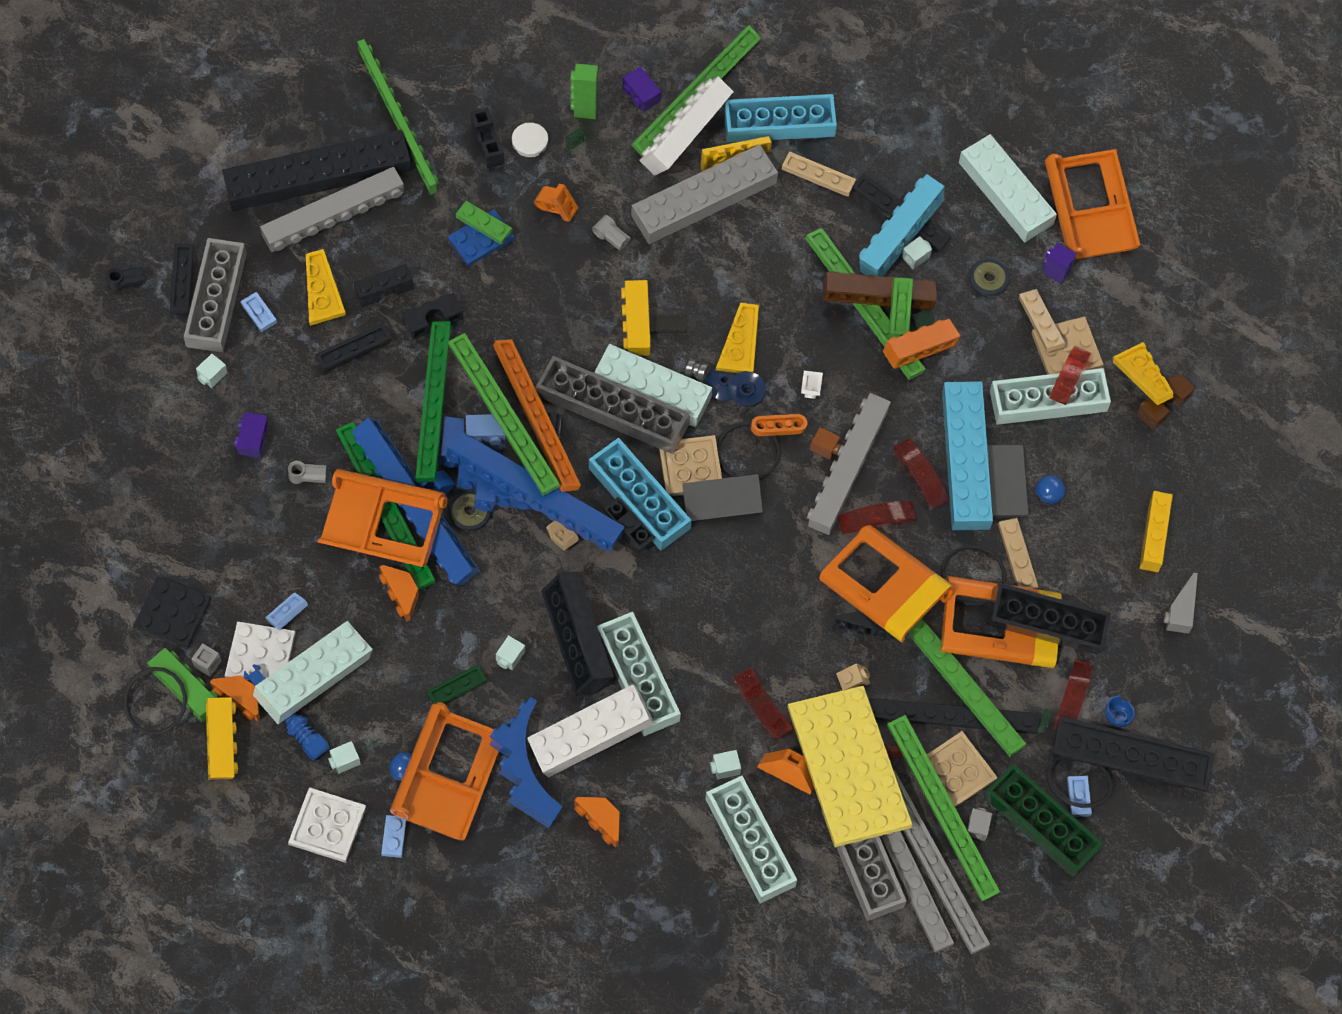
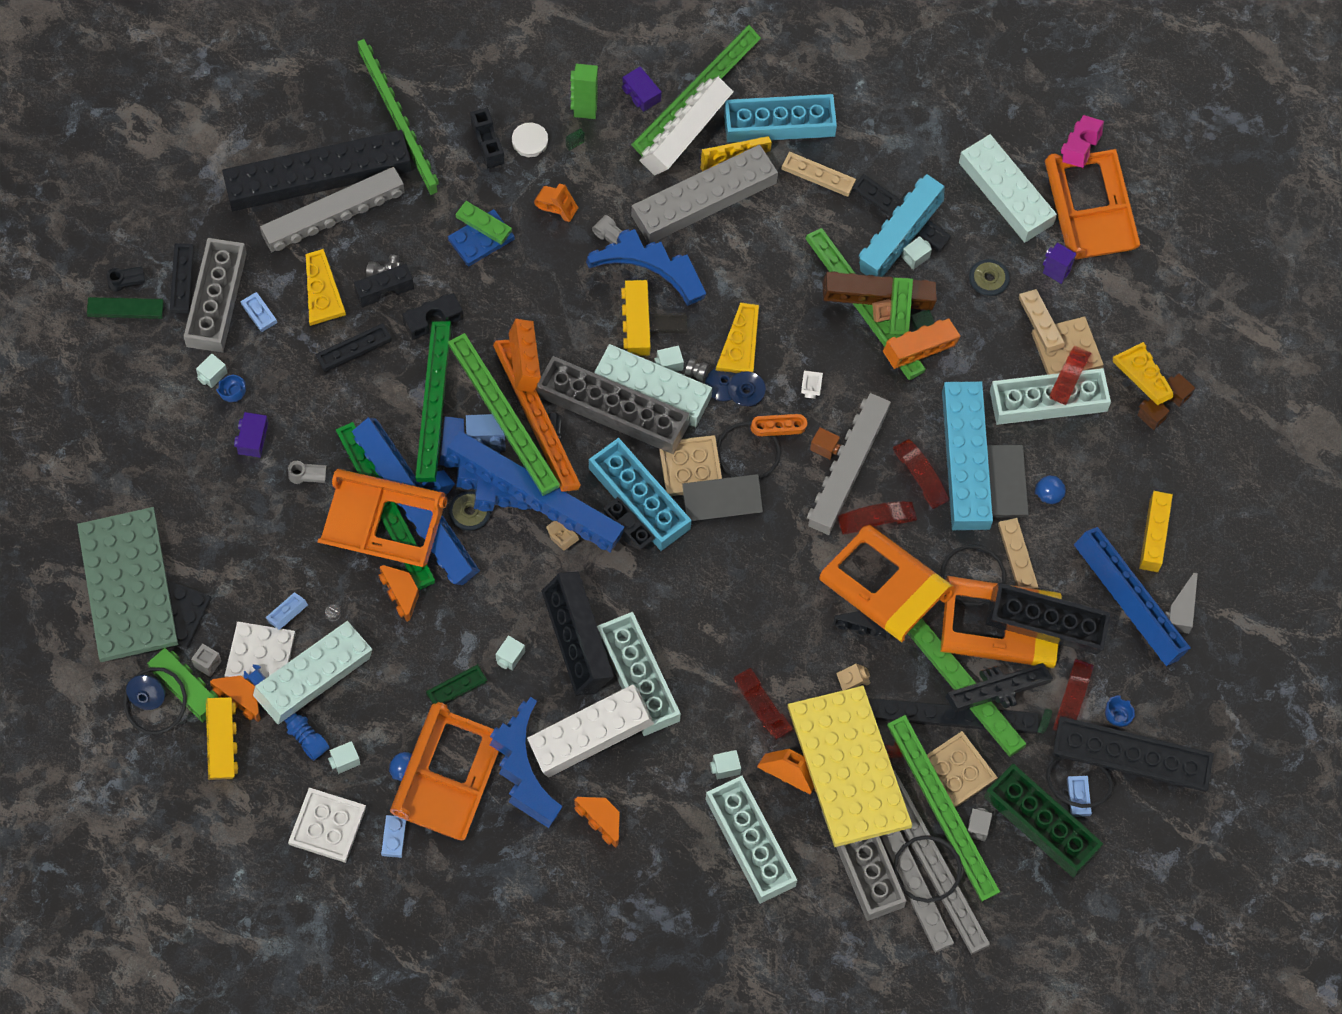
(125, 308): none -> dark green tile
(127, 584): none -> sand green plate
(147, 686): none -> dark blue dish
(232, 388): none -> blue hair
(331, 615): none -> clear hinge
(375, 268): none -> flat silver arm
(524, 355): none -> orange brick
(653, 257): none -> blue arch
(670, 358): none -> light aqua brick
(881, 310): none -> nougat tile
(944, 843): none -> black piece
(998, 687): none -> black hinge
(1085, 133): none -> dark pink arch
(1132, 596): none -> blue brick

